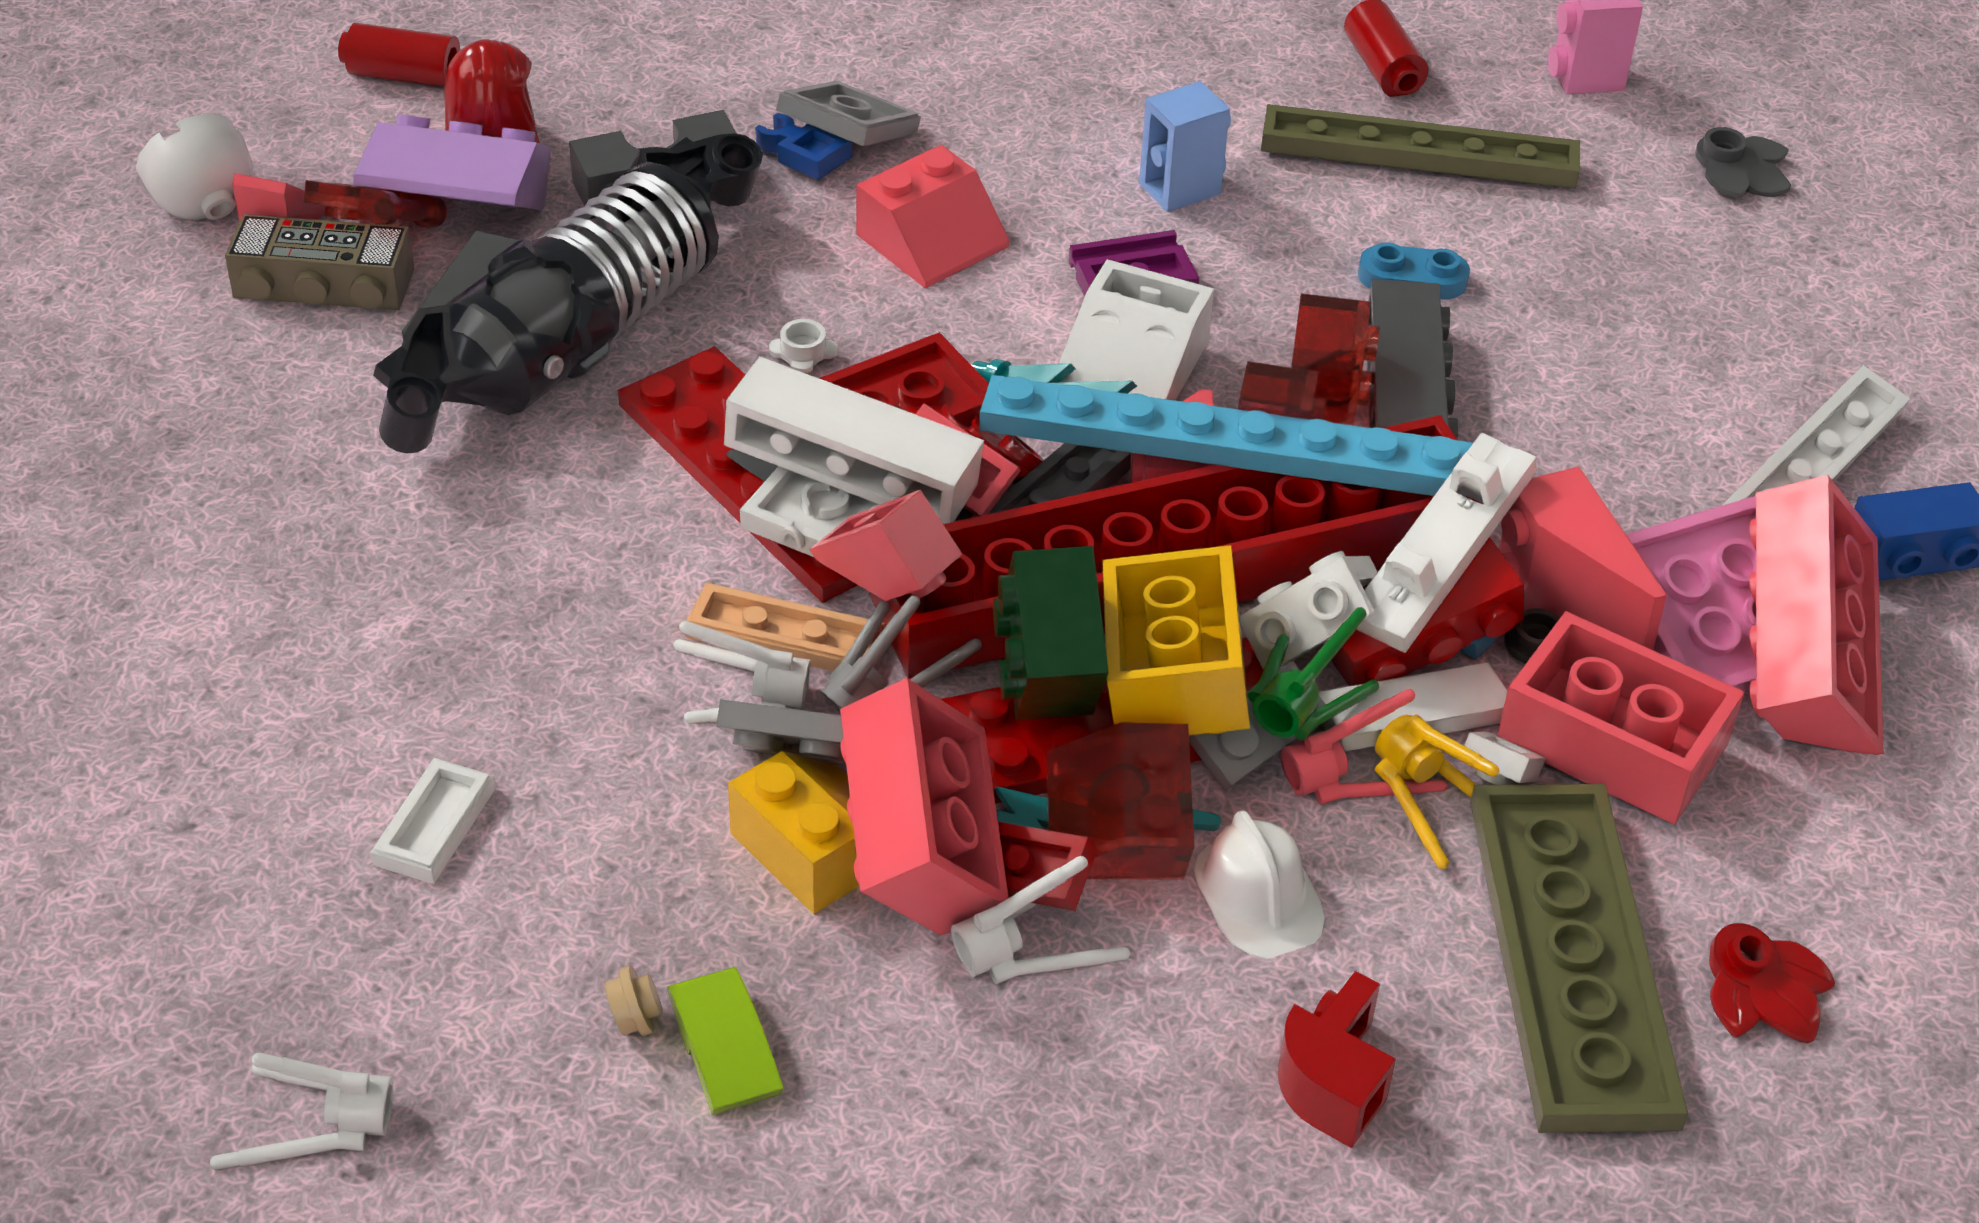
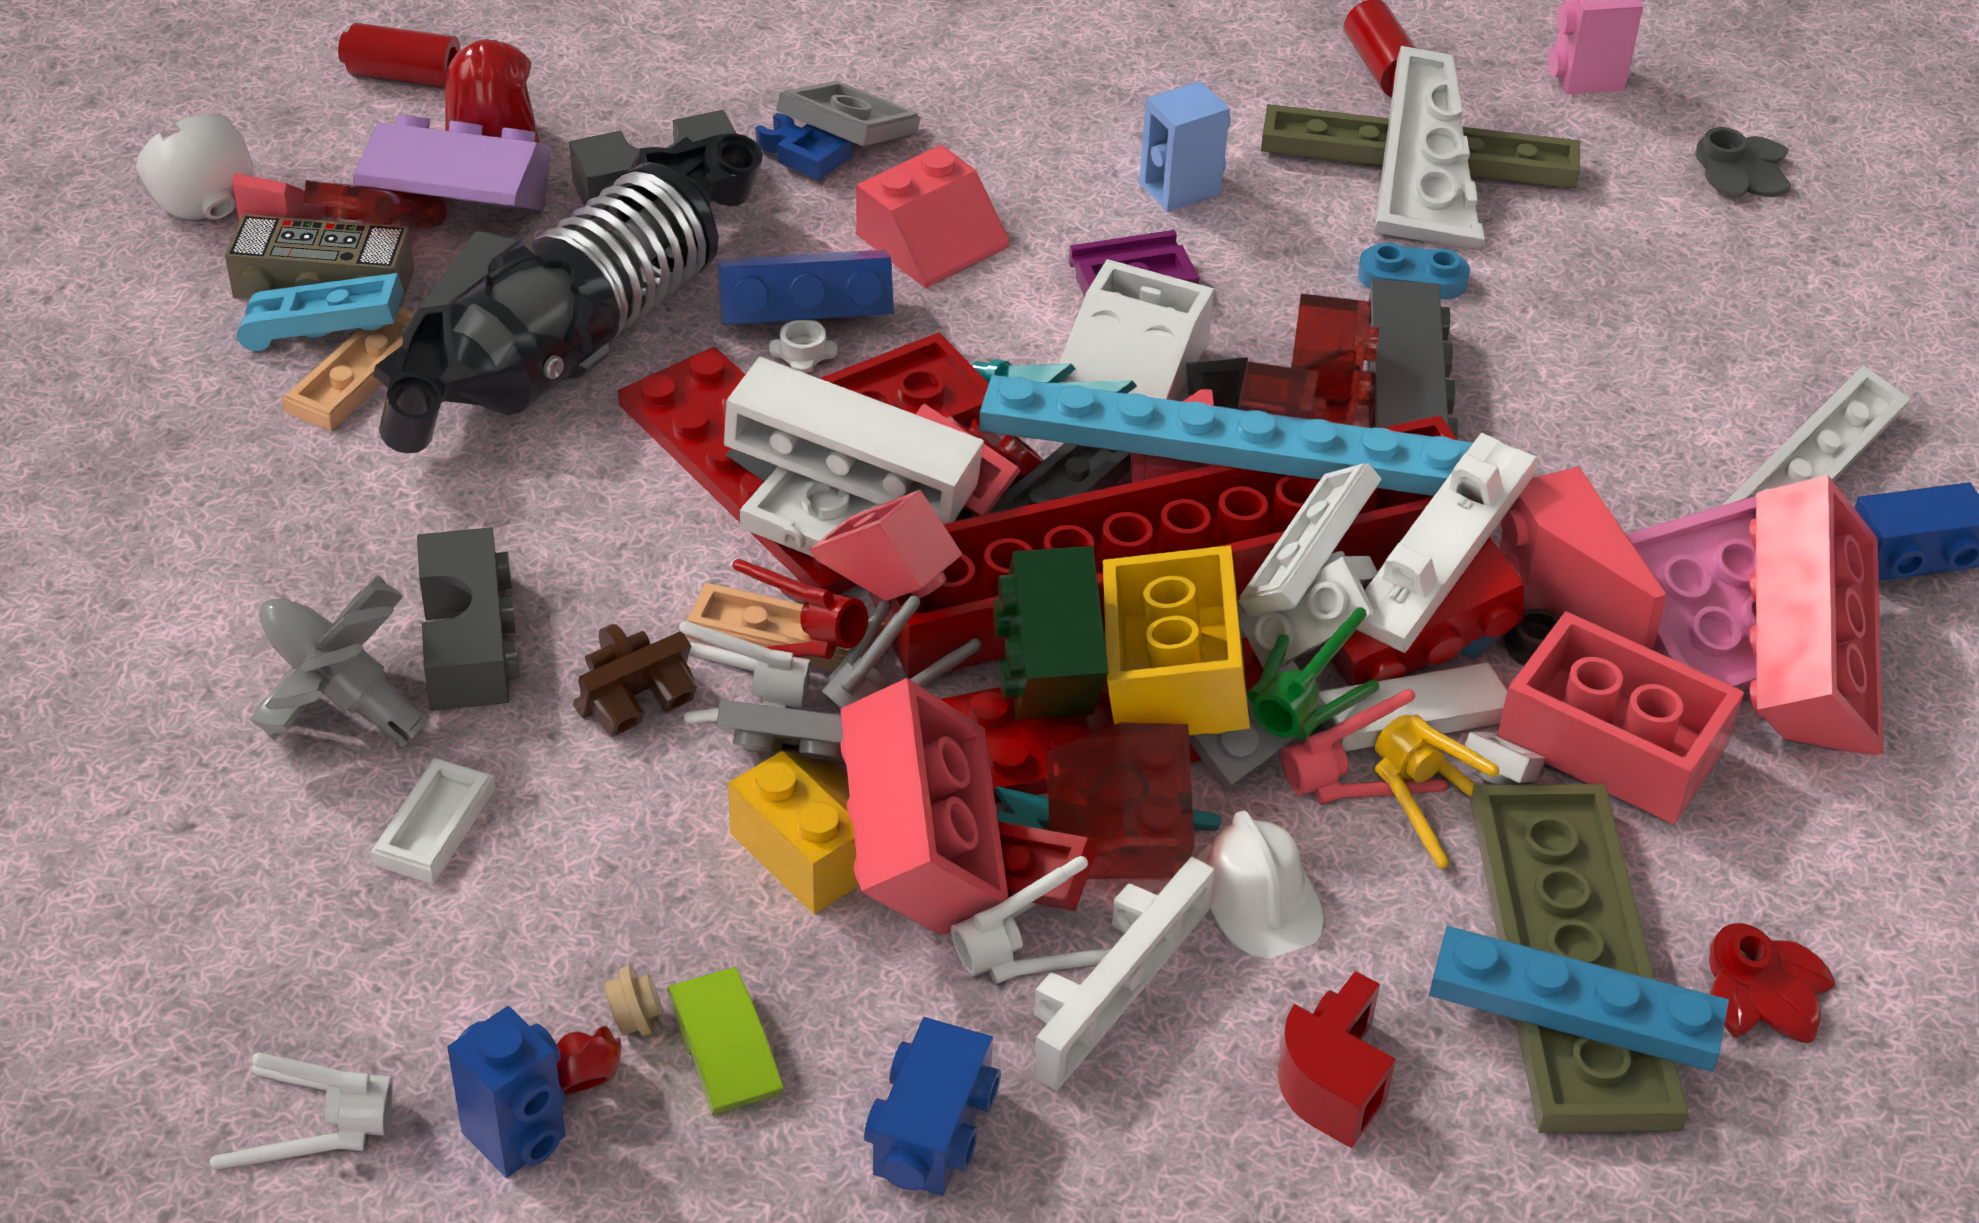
(320, 309): none -> medium azure plate
(332, 662): none -> light grey piece
(345, 375): none -> light nougat tile
(466, 654): none -> dark grey arch
(508, 1090): none -> blue brick
(587, 1060): none -> red plate
(629, 667): none -> reddish brown hips
(805, 286): none -> blue brick
(826, 617): none -> red plant
(931, 1109): none -> blue brick
(1152, 932): none -> white hinge
(1220, 376): none -> pearl dark grey plate
(1309, 540): none -> white tile
(1425, 164): none -> white wing
(1580, 998): none -> dark azure plate

